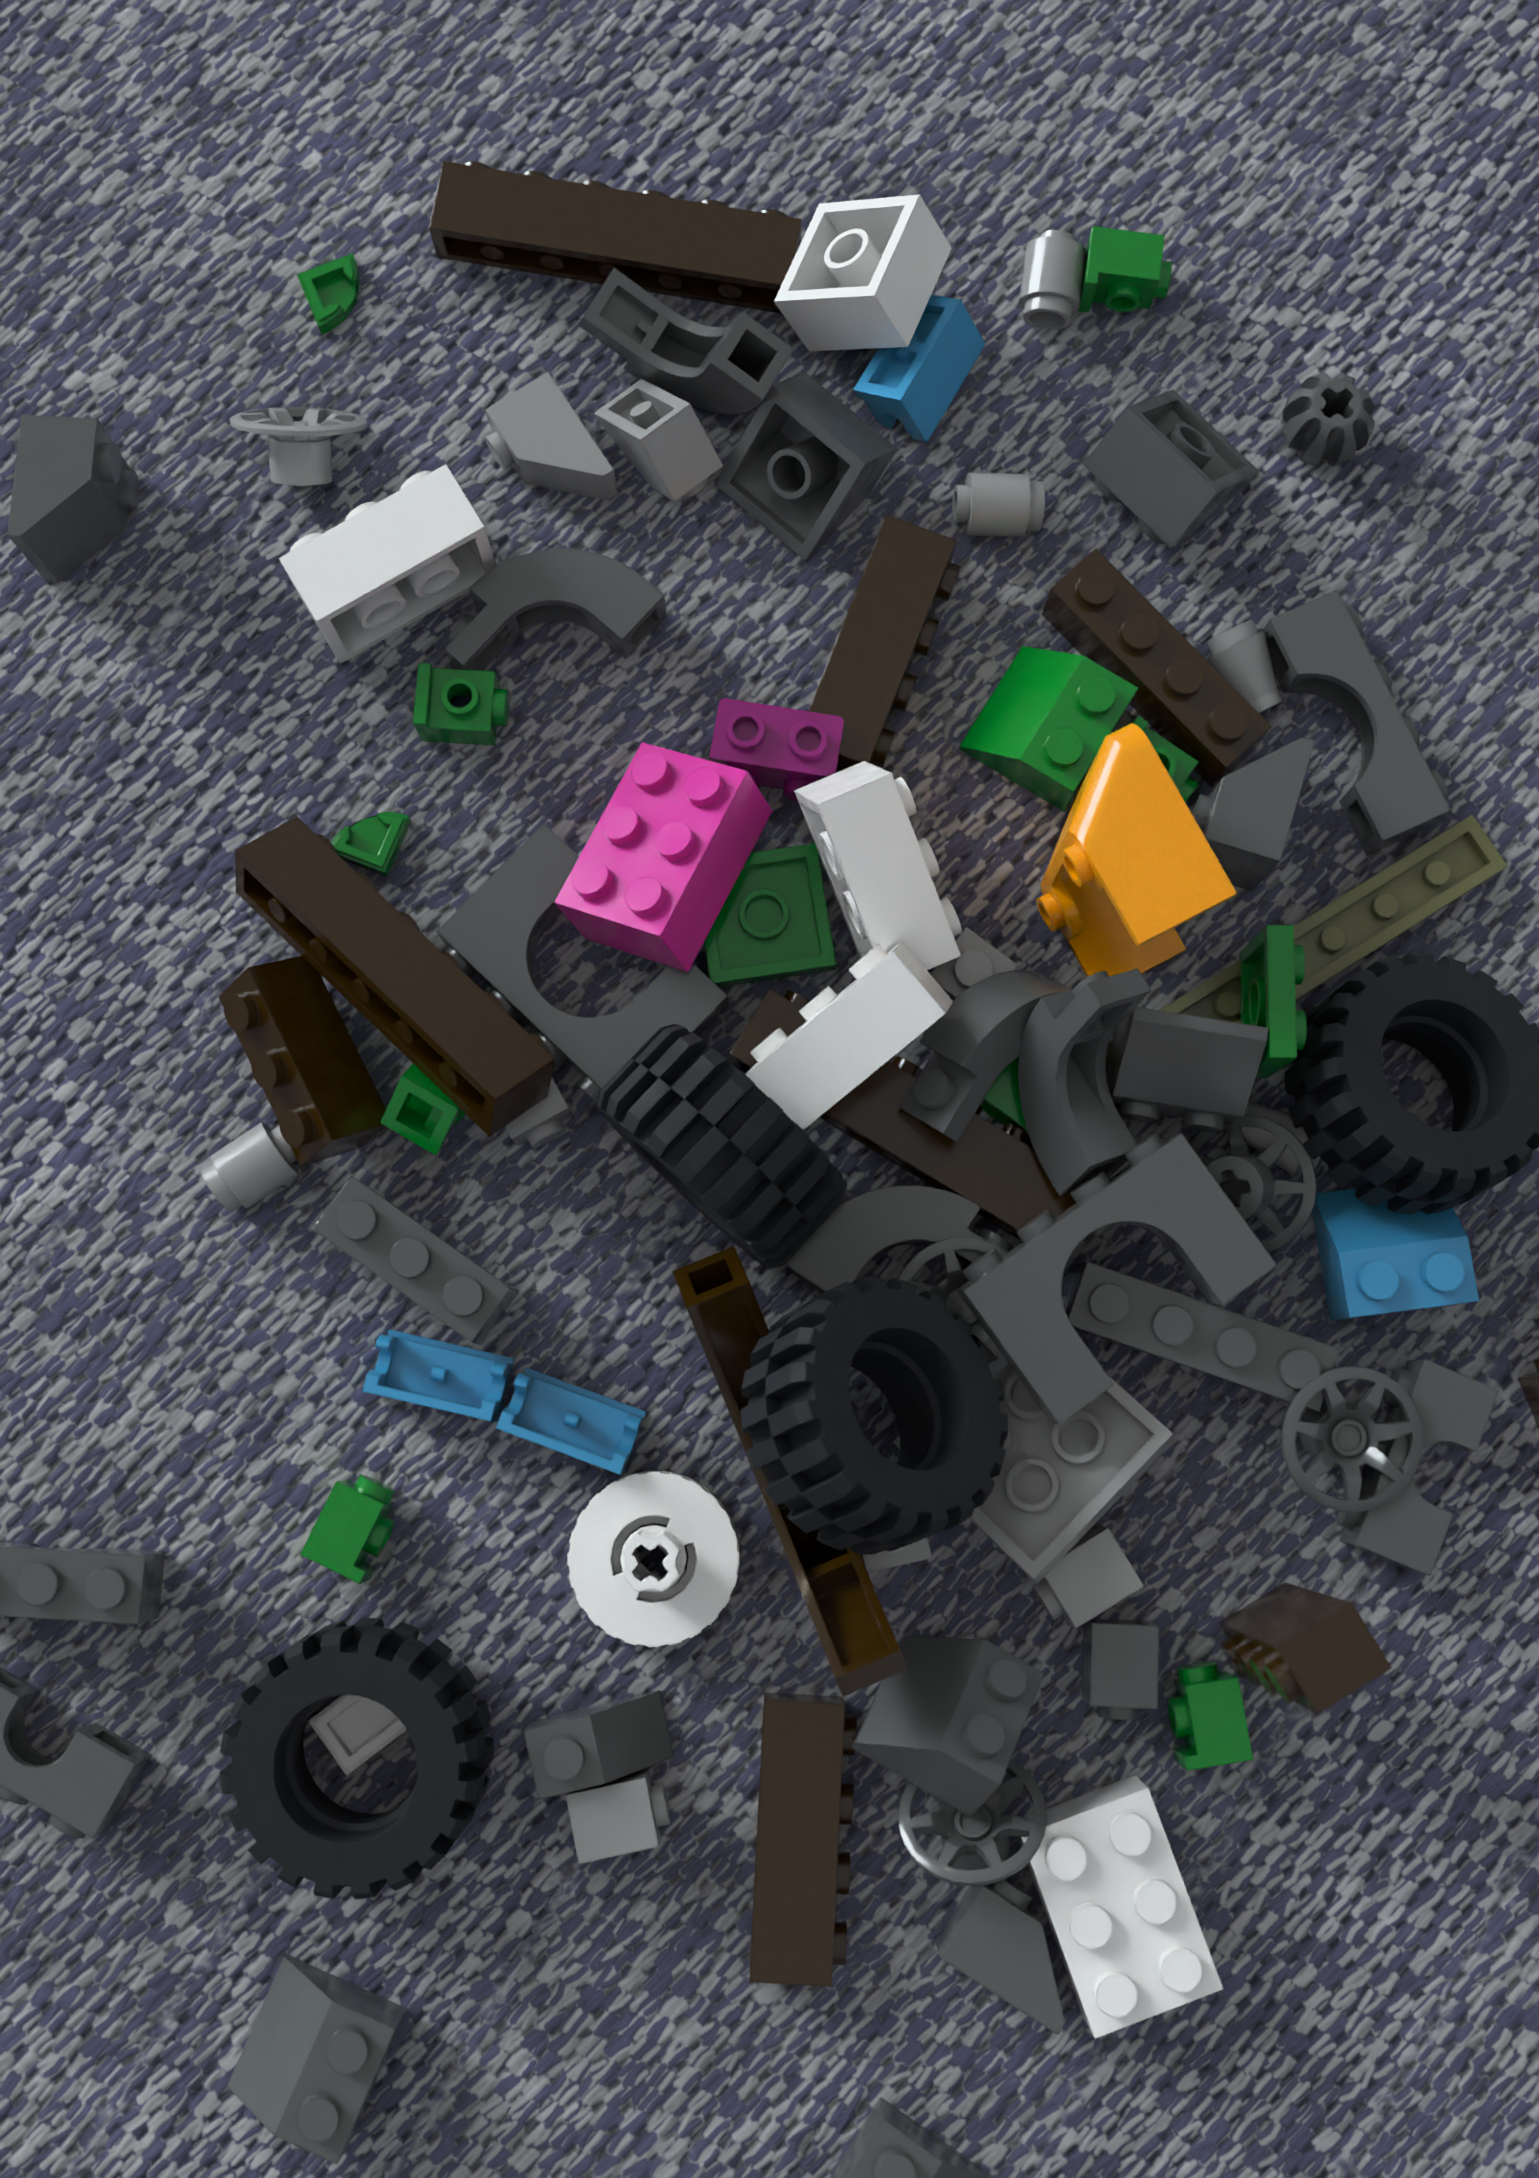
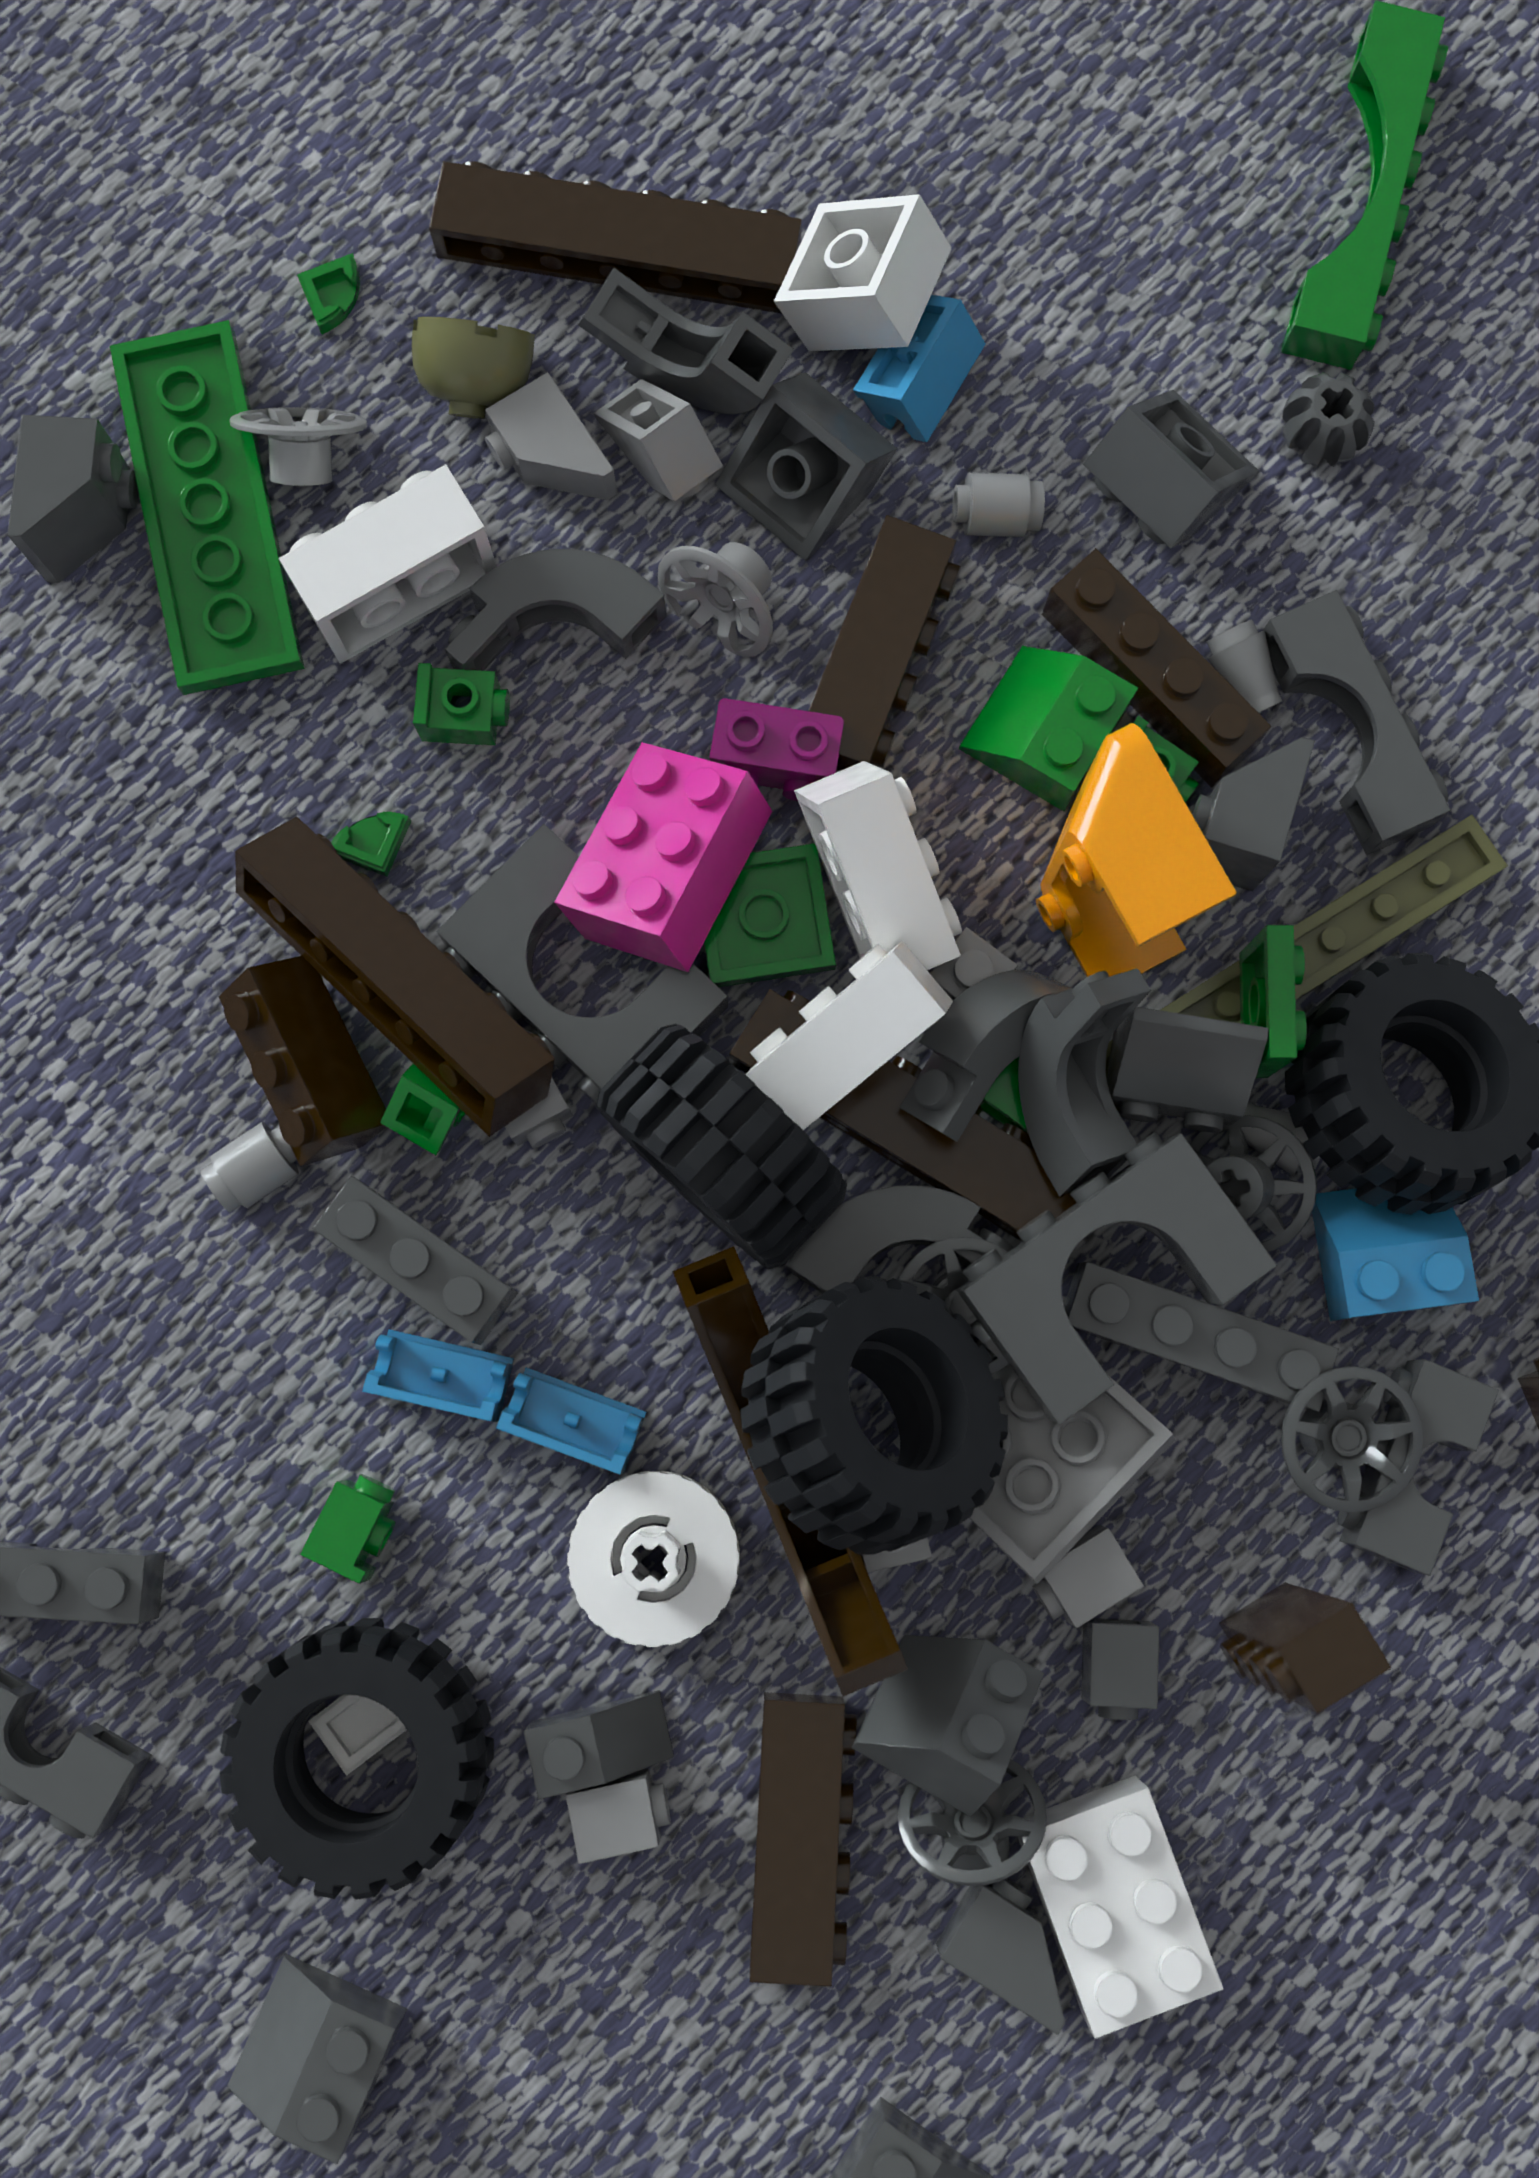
(206, 508): none -> green plate
(470, 362): none -> olive cylinder
(725, 590): none -> light grey wheel
(1052, 279): light grey brick -> none
(1124, 270): green brick -> none
(1208, 1717): green brick -> none
(1389, 84): none -> green arch

